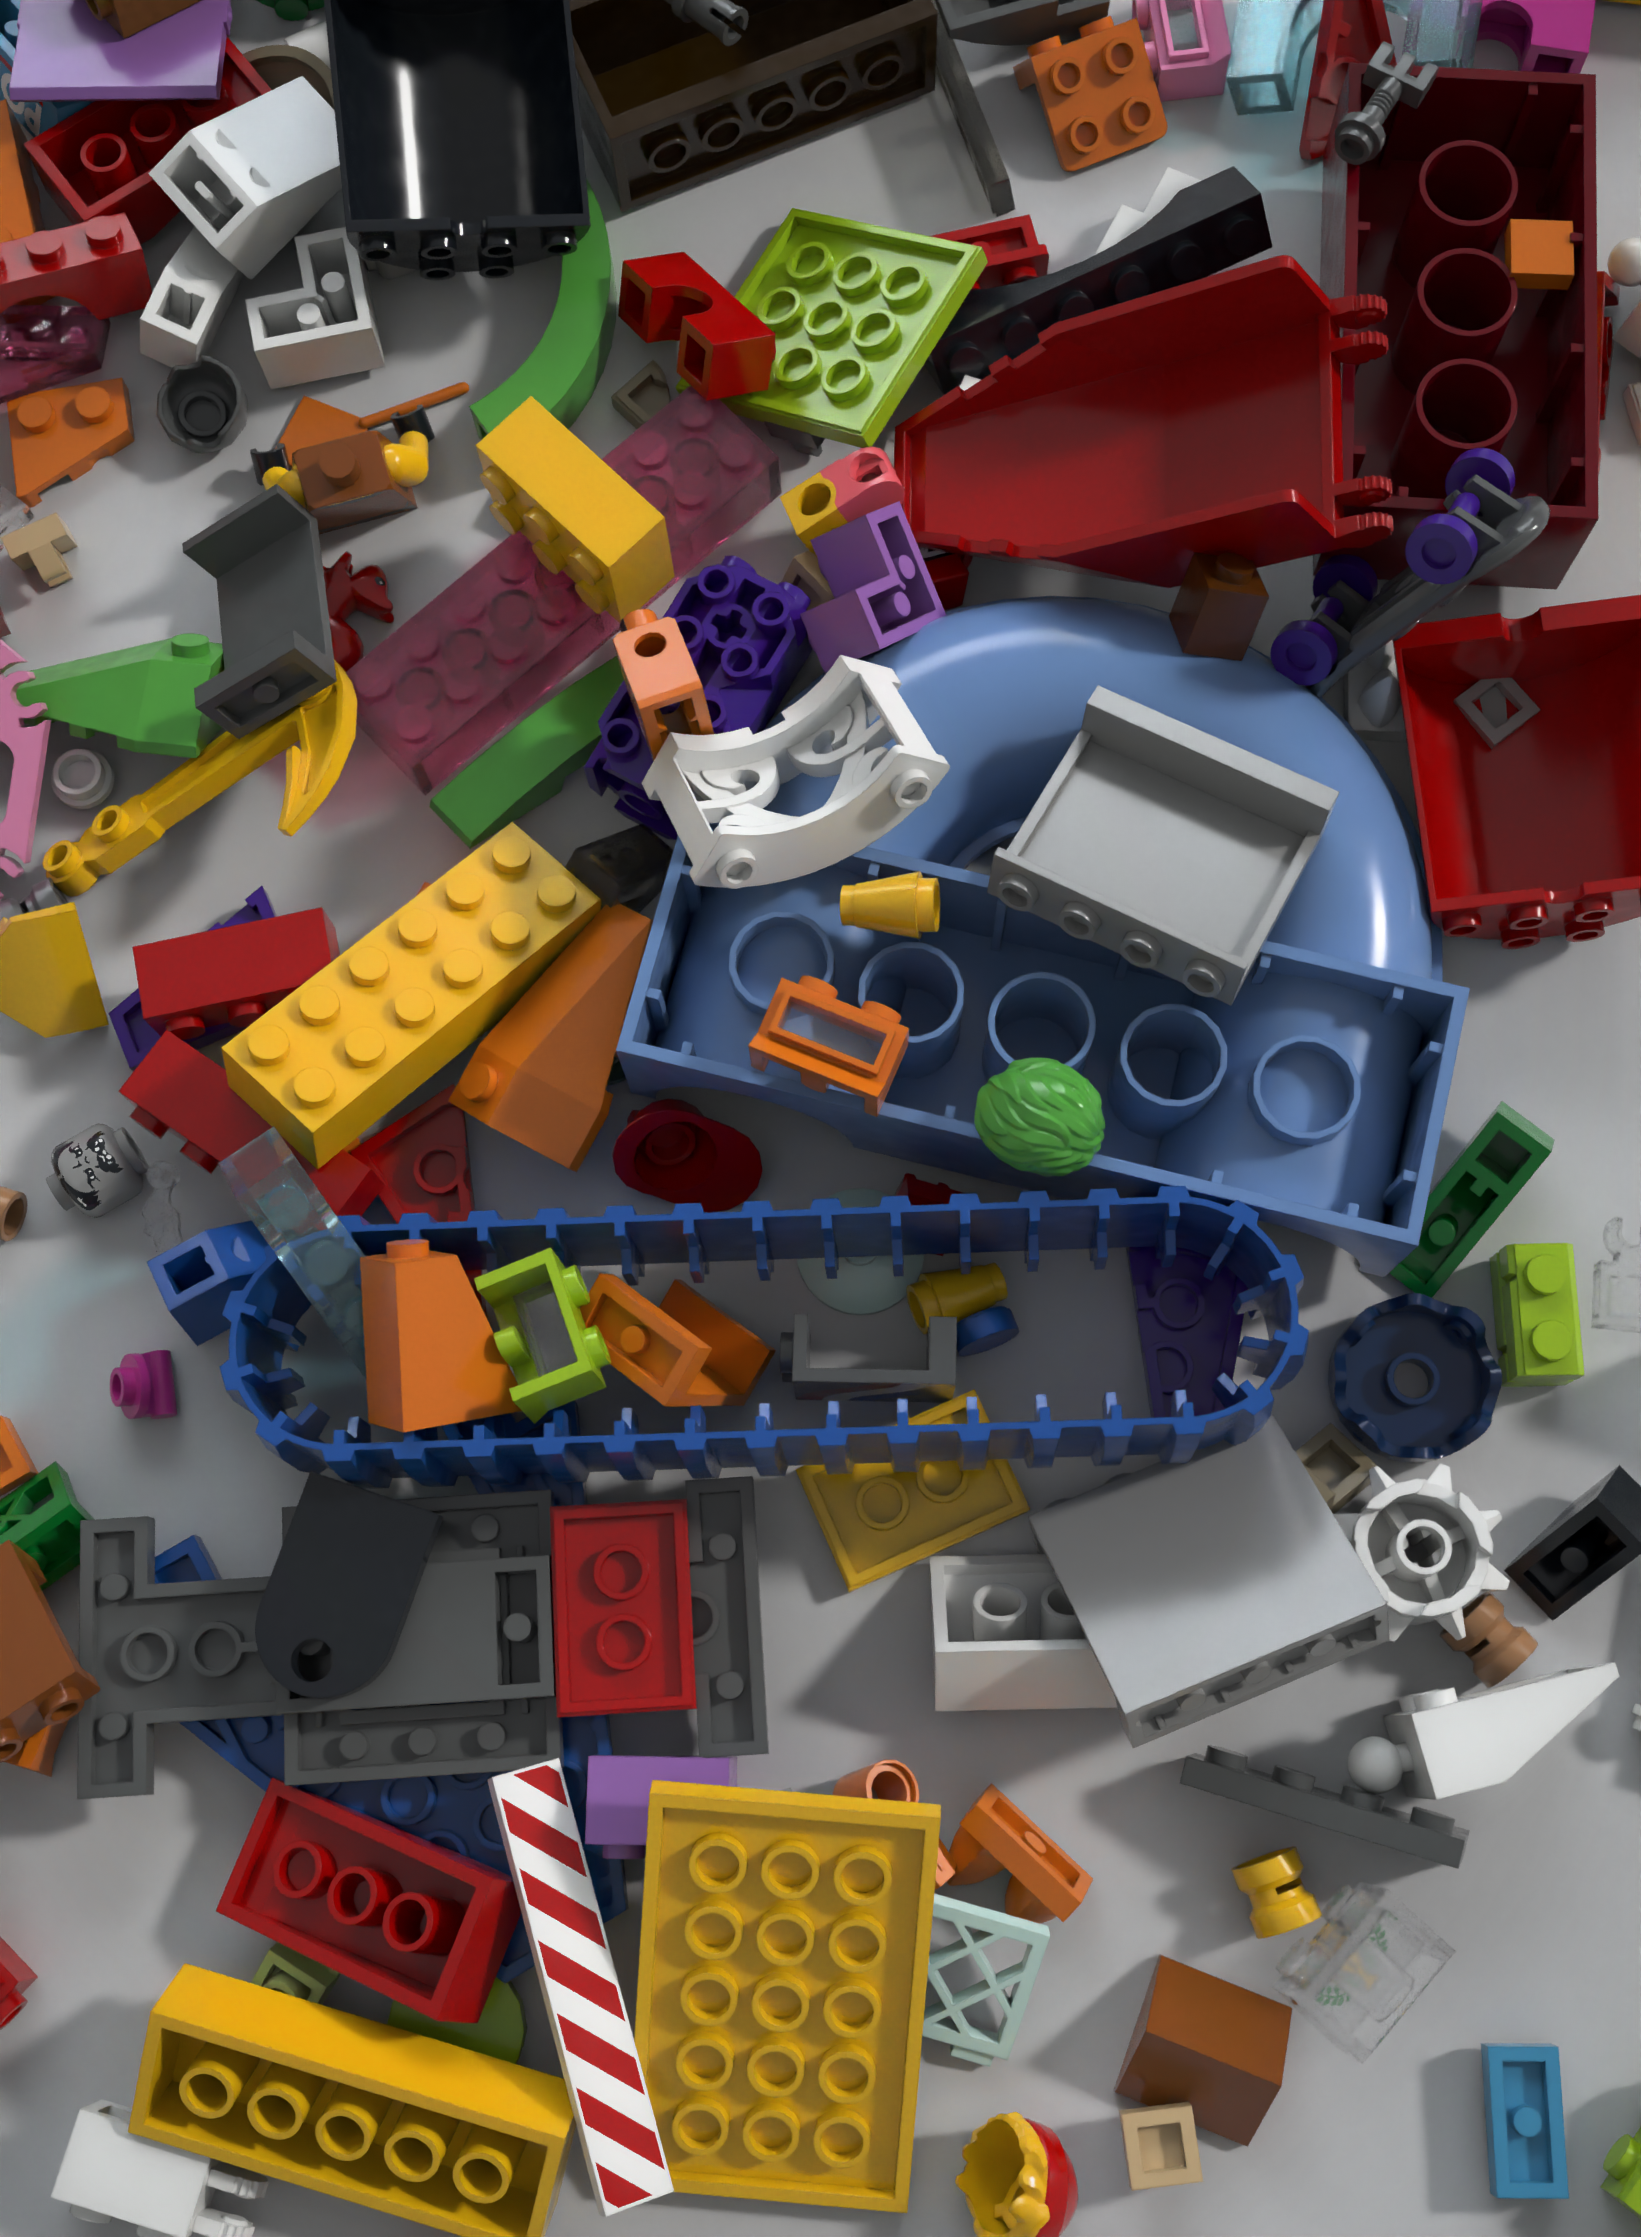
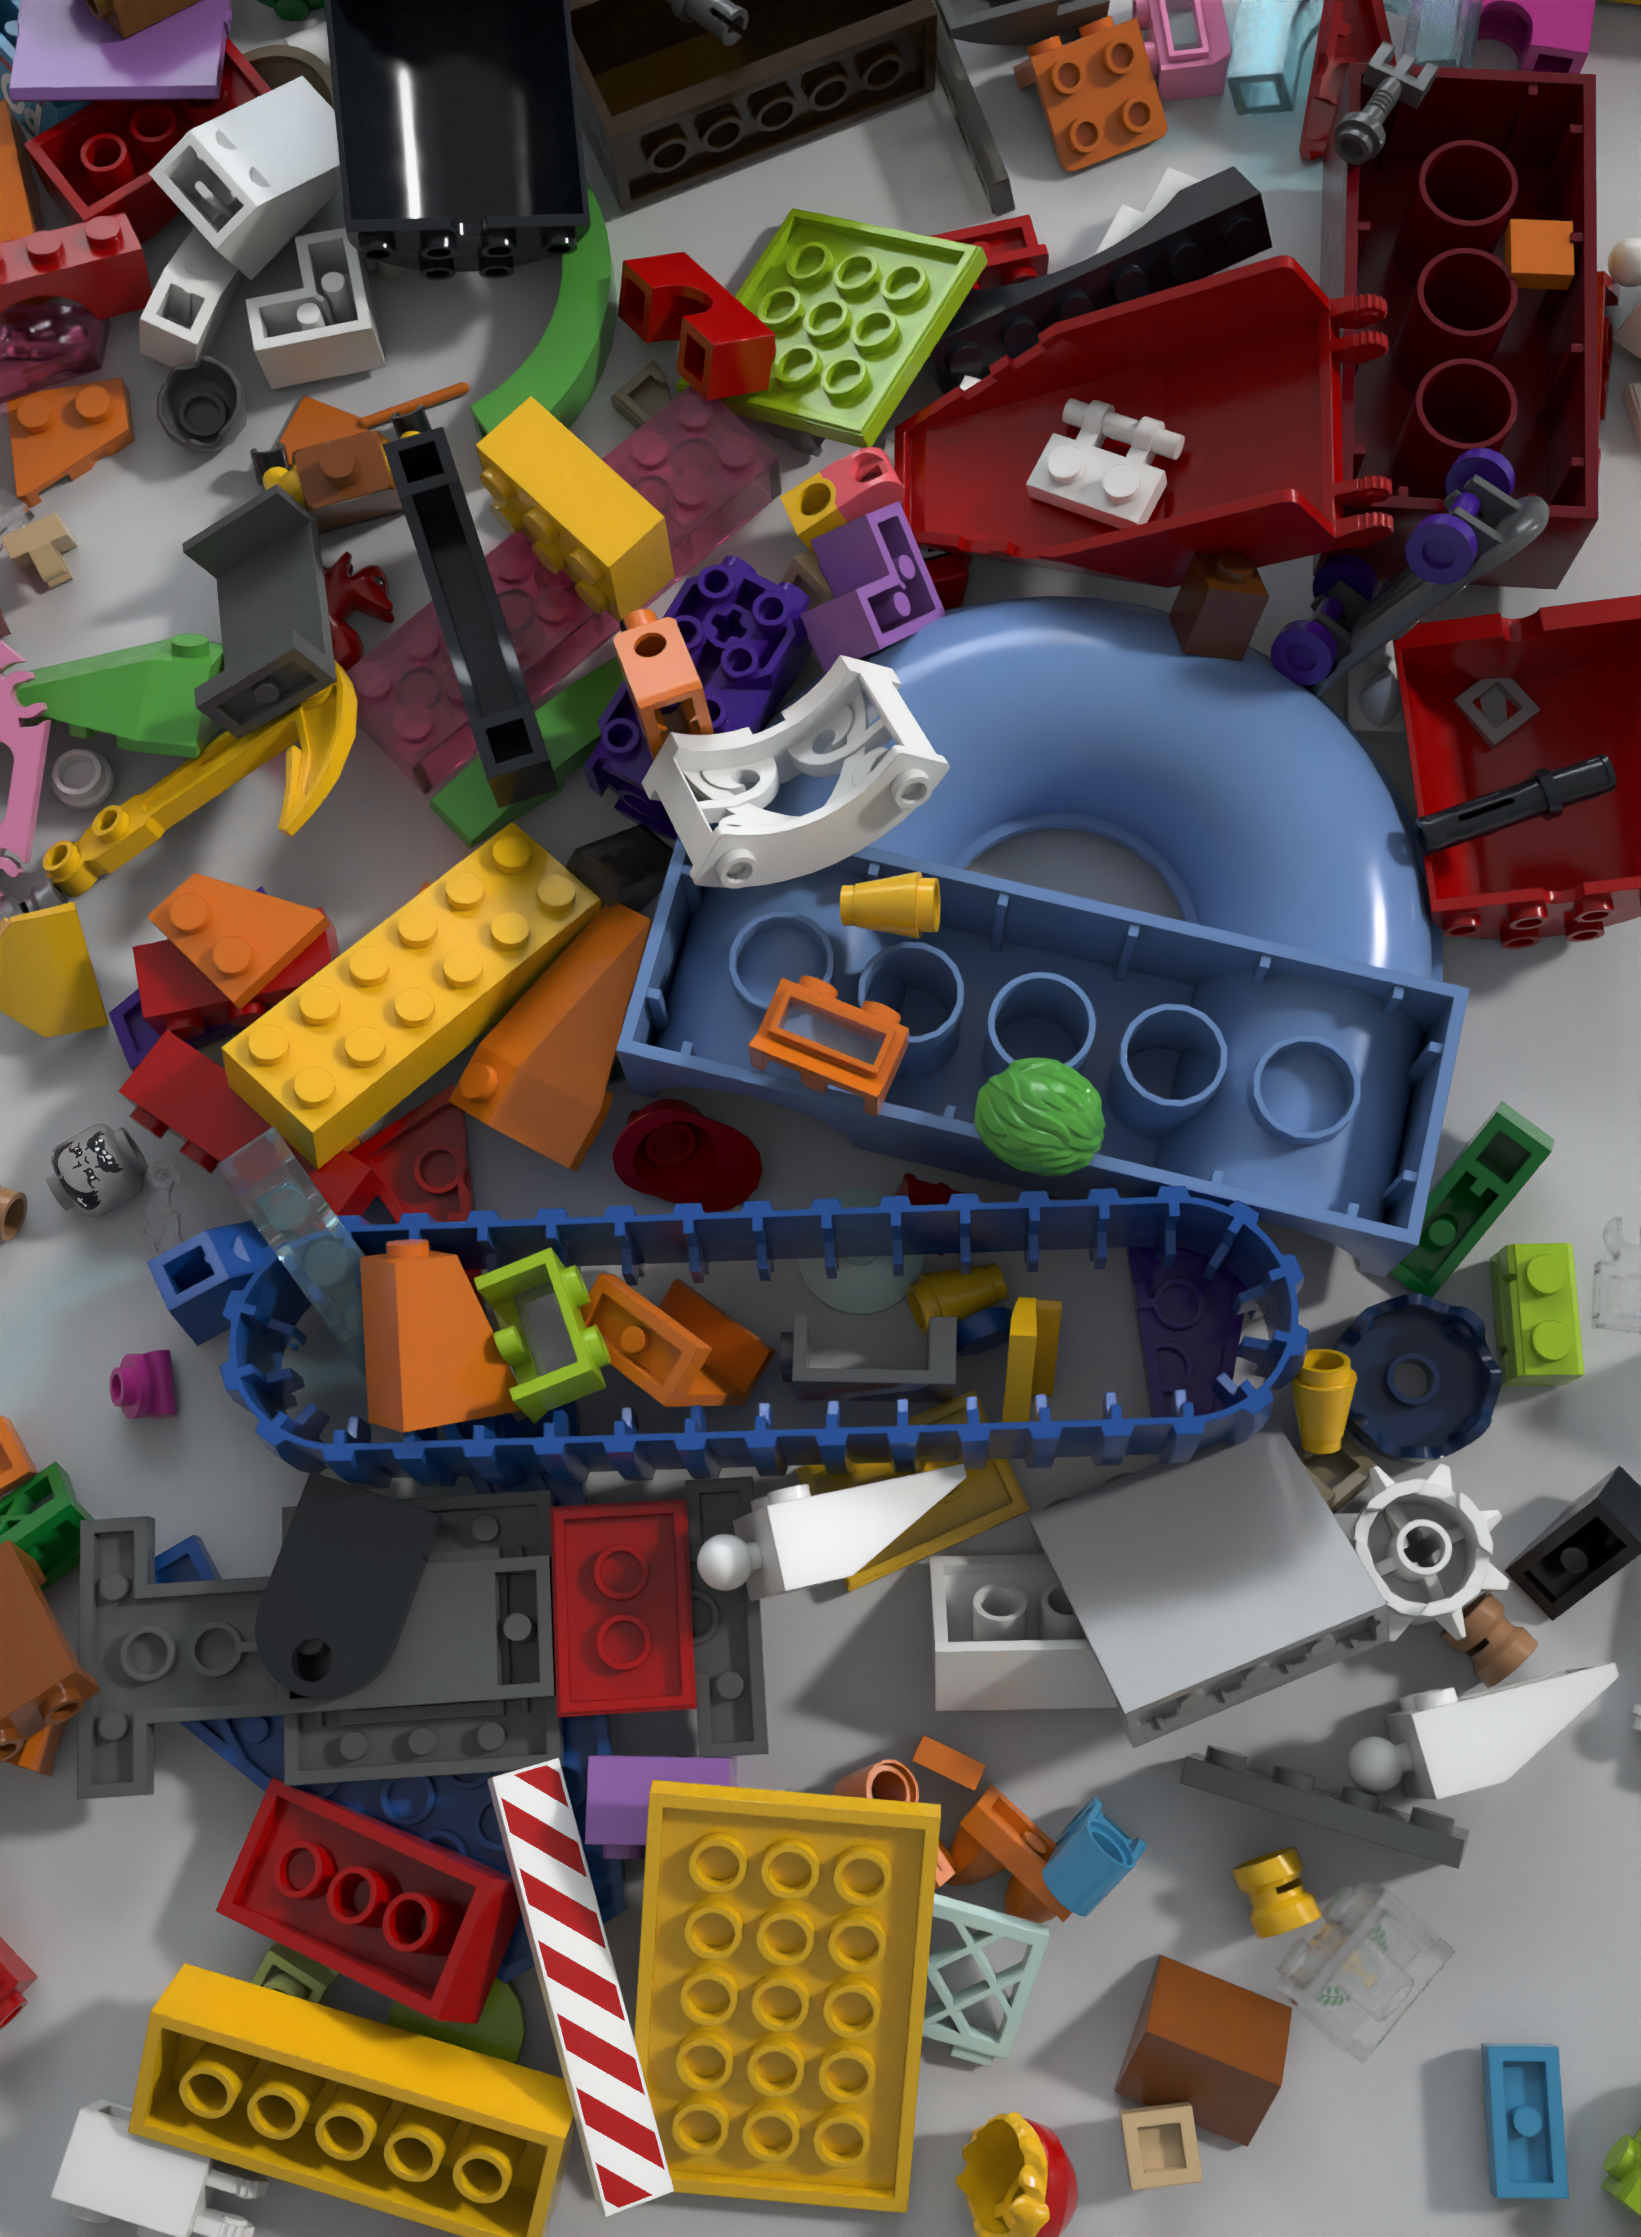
(236, 933): none -> orange wing
(470, 618): none -> black arch
(813, 1540): none -> white slope
(948, 1762): none -> orange tile
(1030, 1355): none -> yellow slope
(1090, 1859): none -> dark azure piece
(1099, 482): none -> white plate
(1164, 845): light grey panel -> none
(1323, 1399): none -> yellow cone
(1540, 795): none -> black pin

